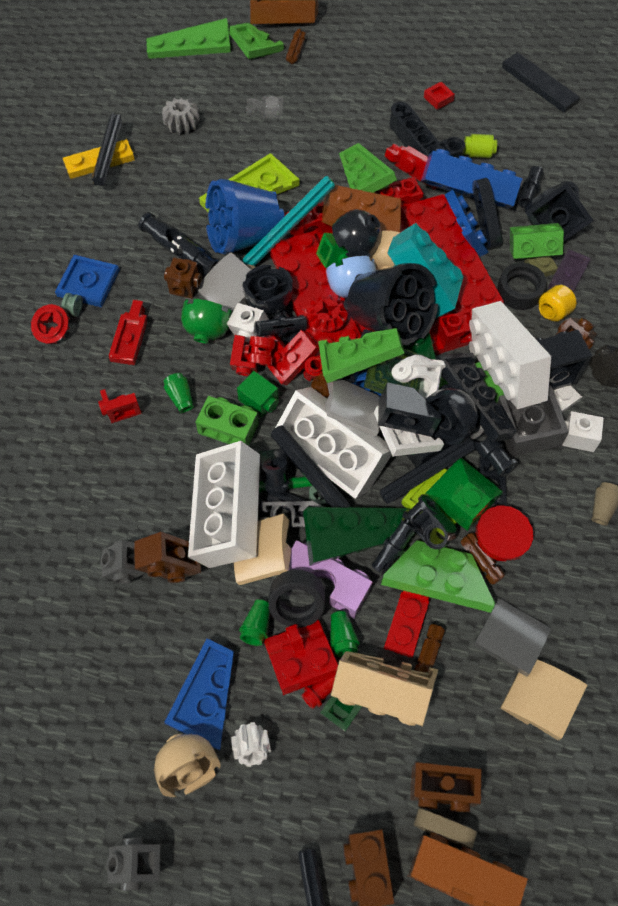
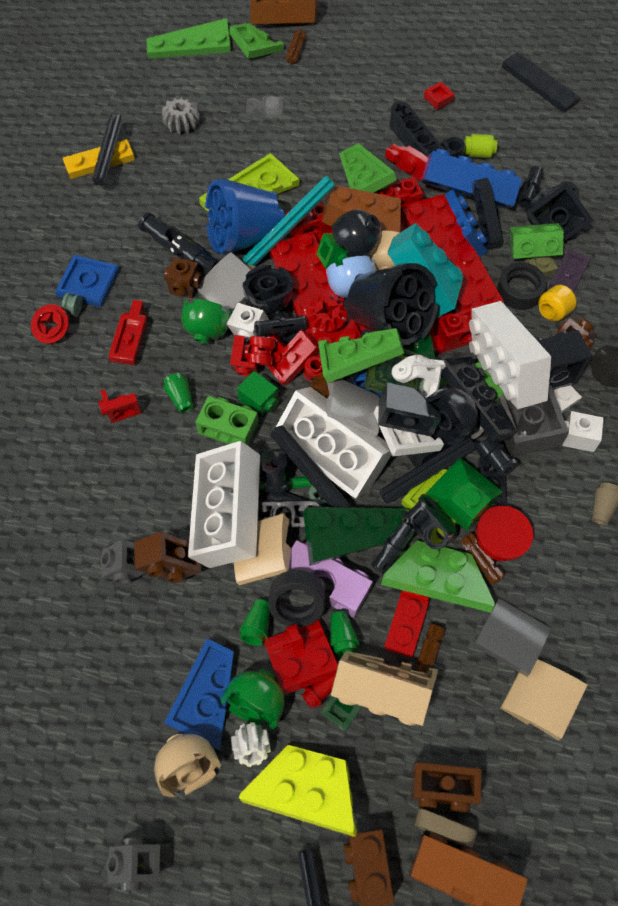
(255, 697): none -> green cylinder
(305, 788): none -> neon yellow wing

